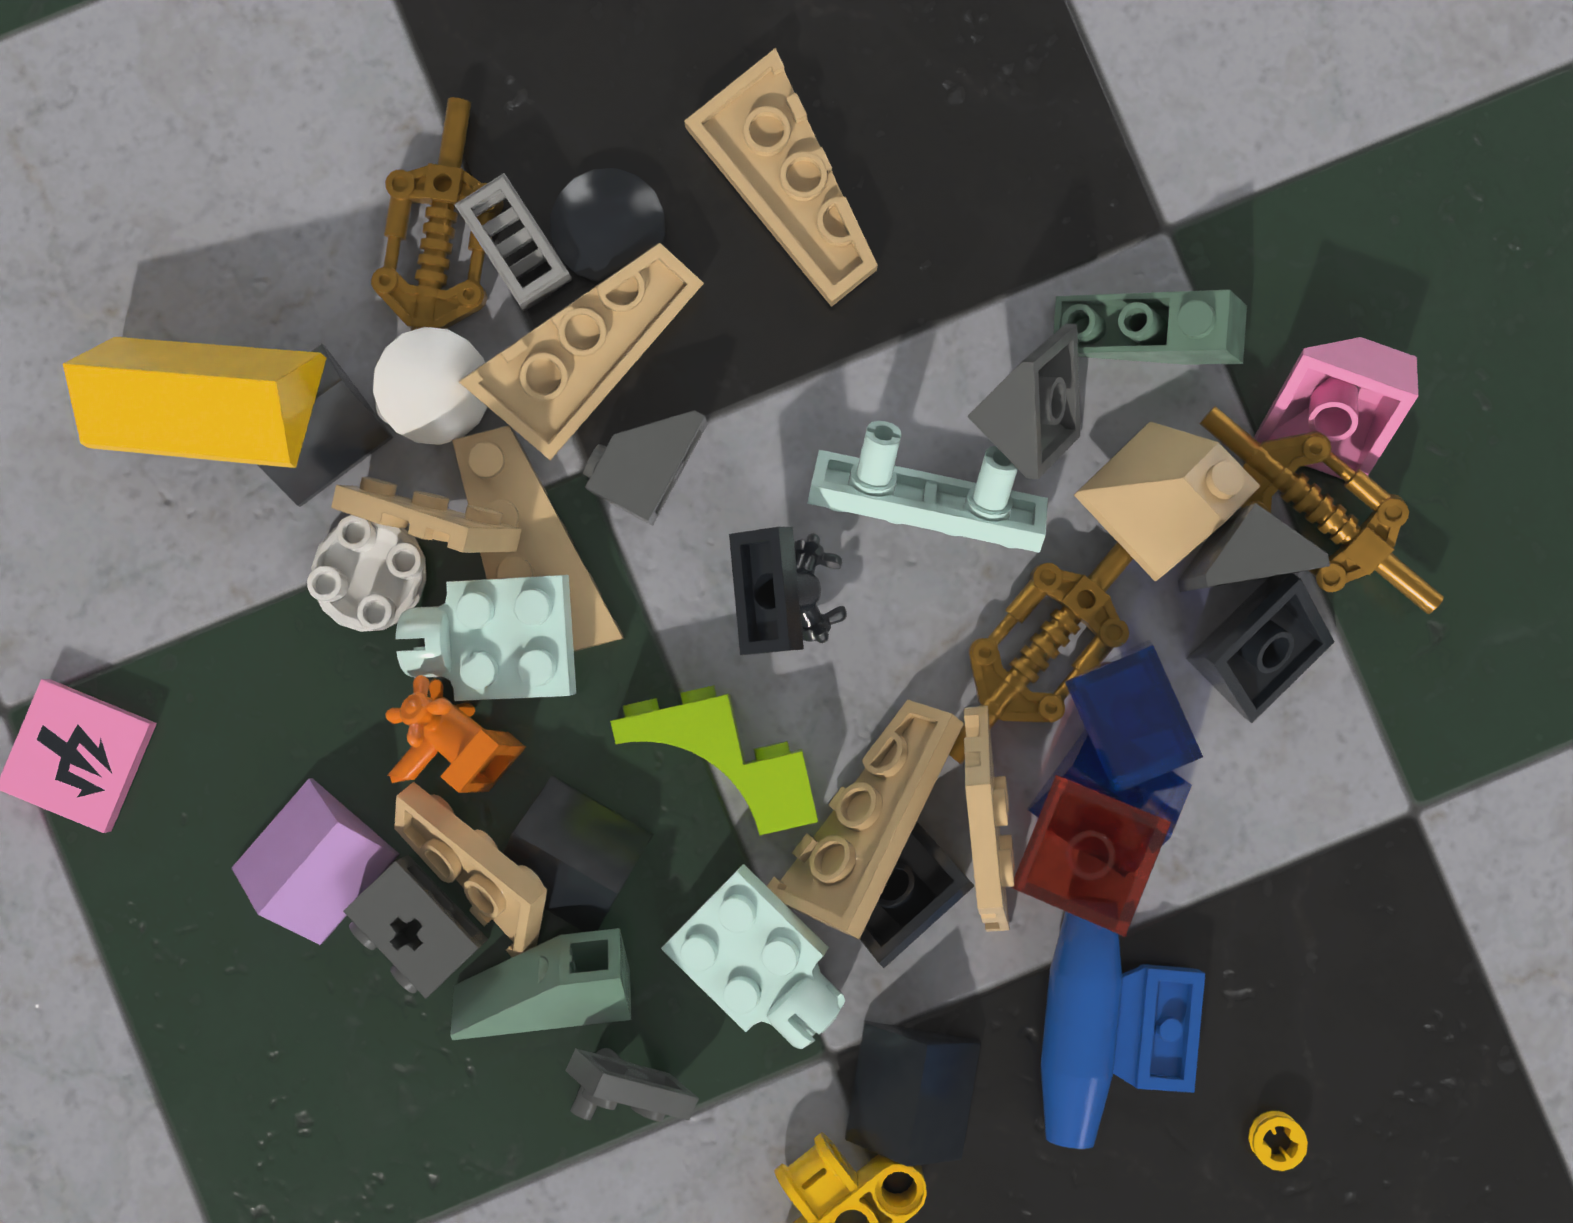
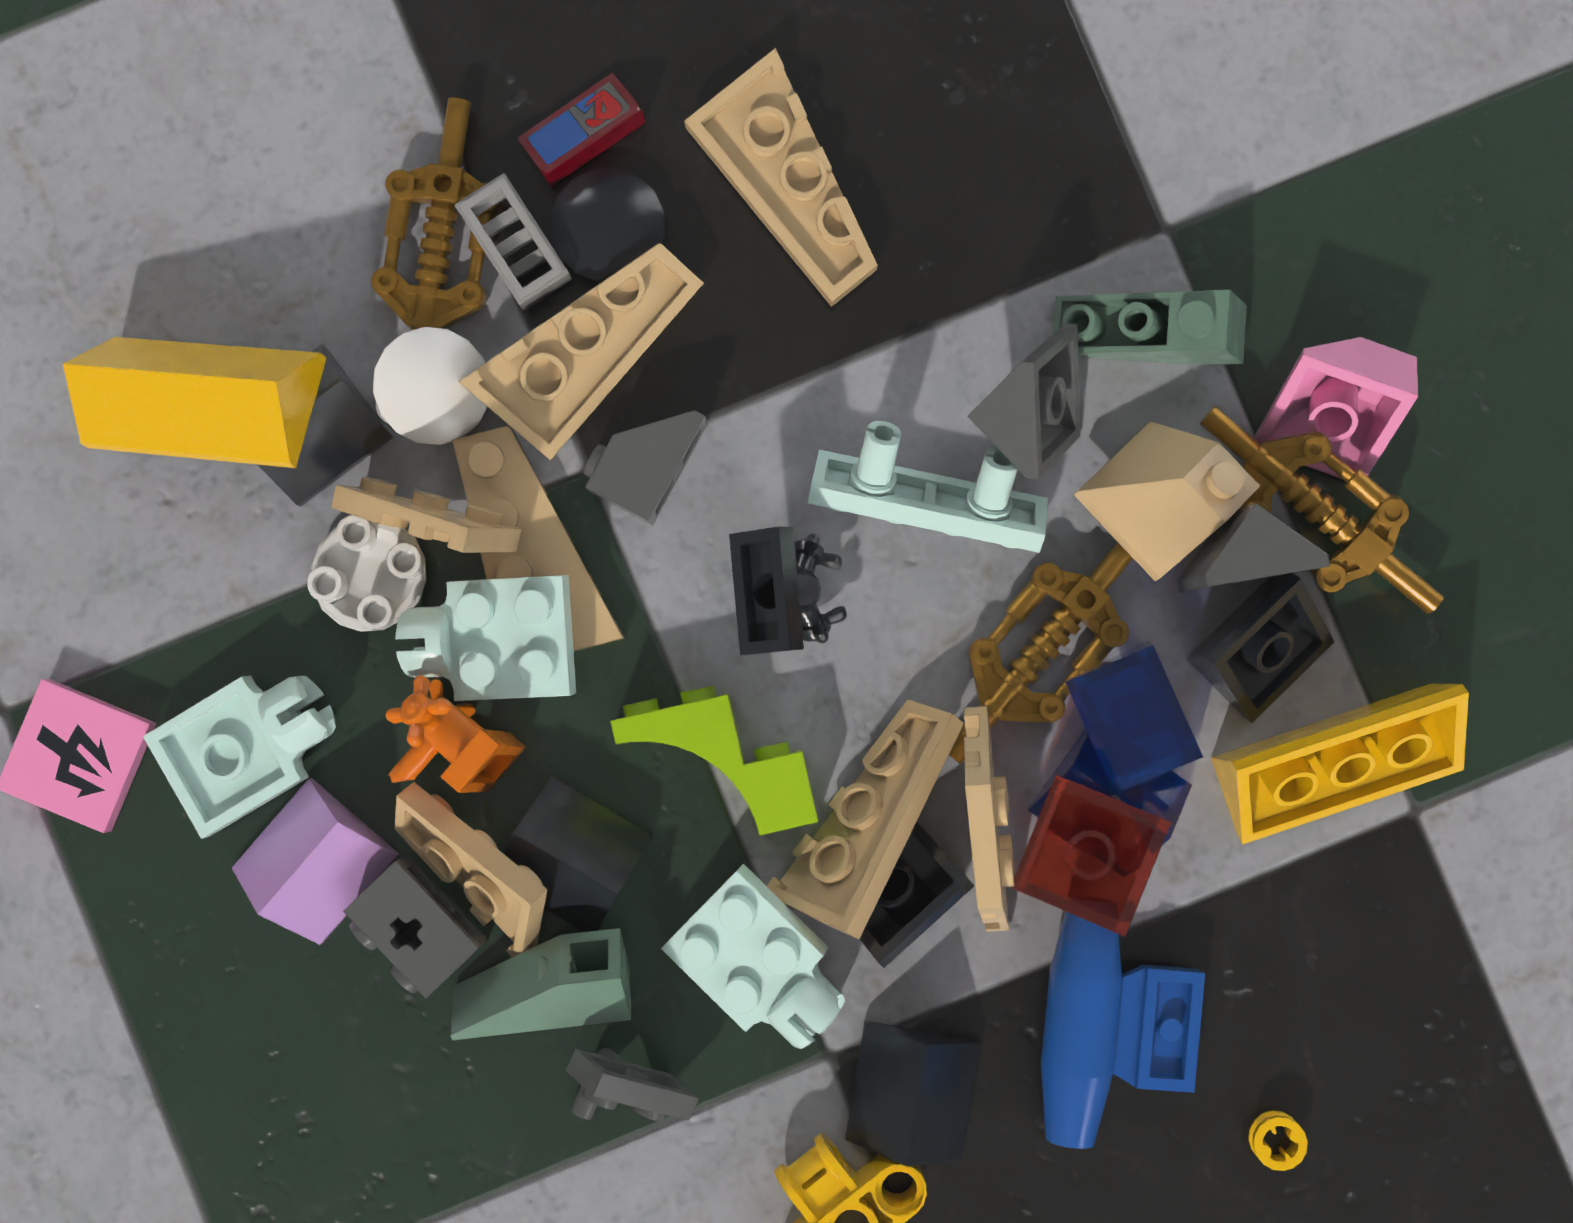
(239, 748): none -> light aqua plate
(582, 129): none -> slope
(1344, 760): none -> yellow slope

